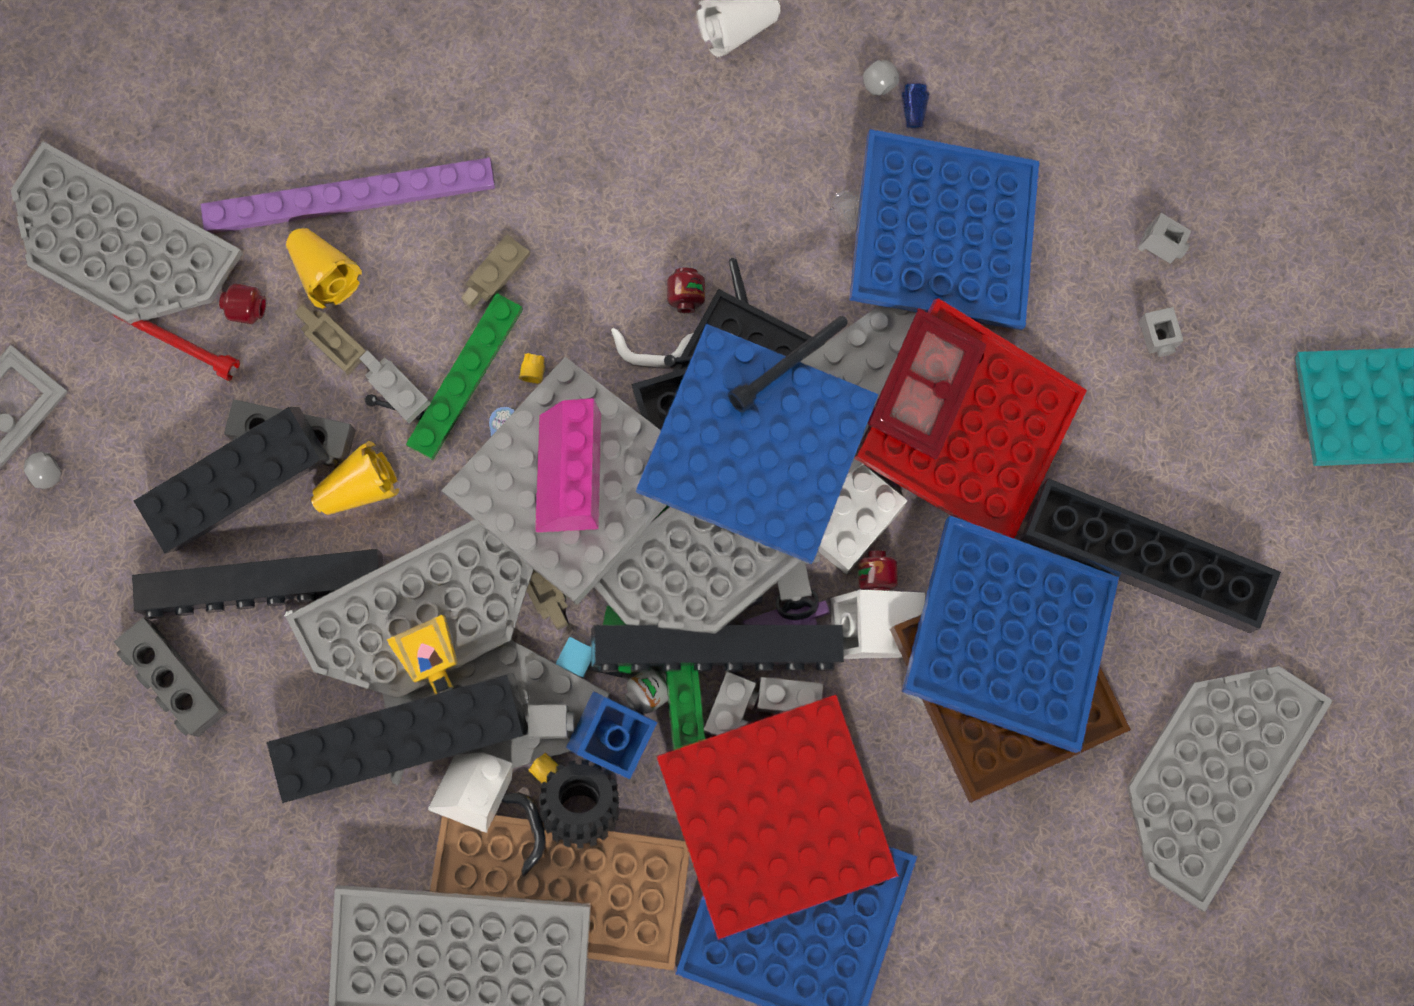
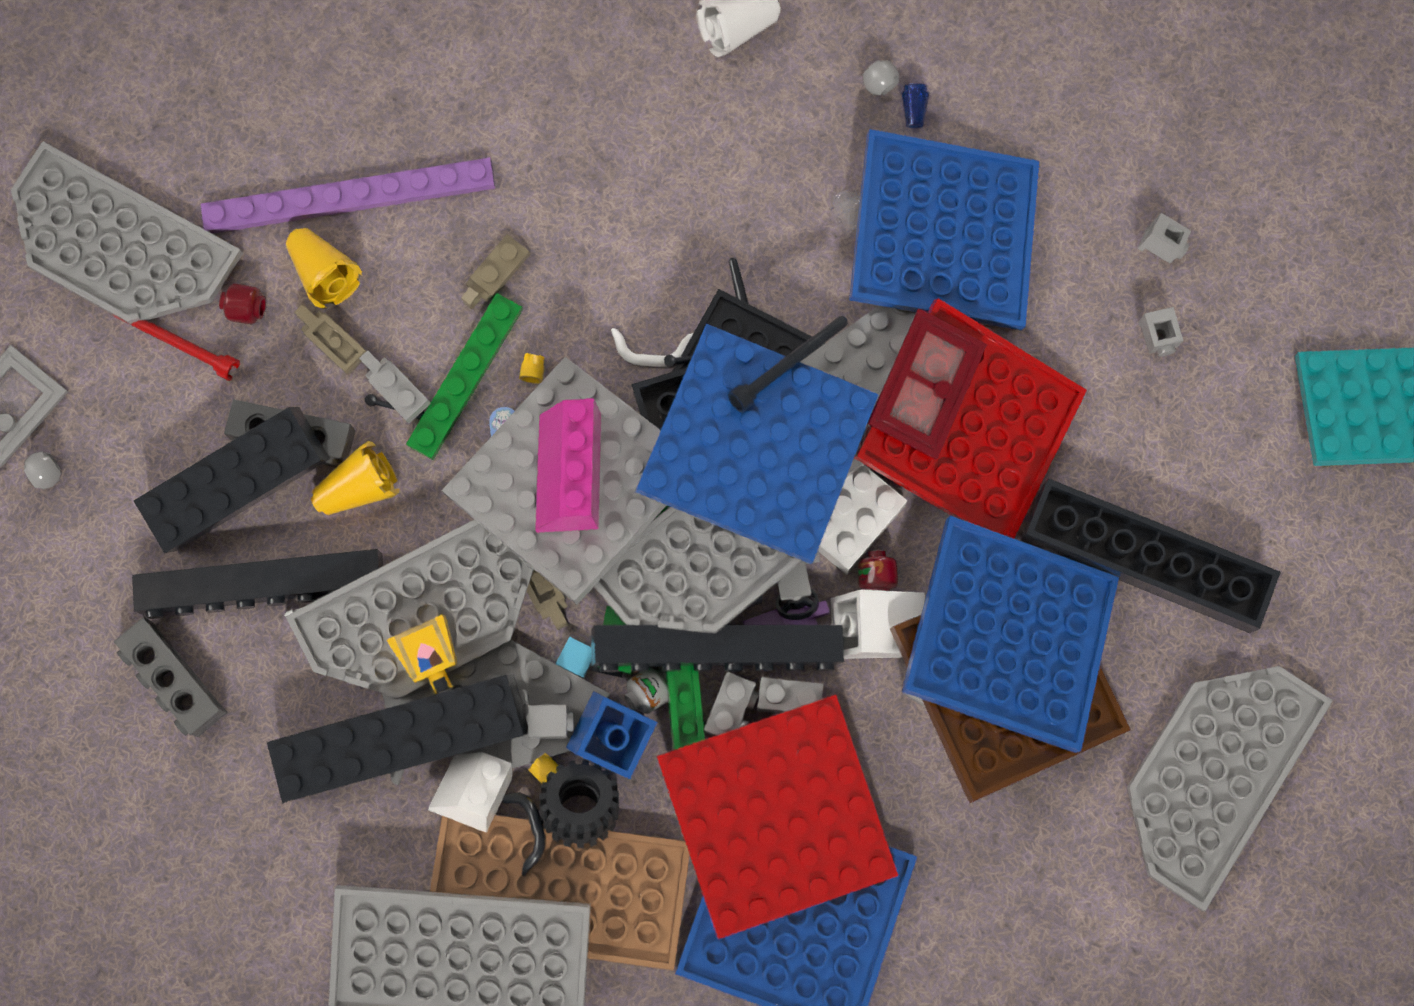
(686, 290): dark red head -> none

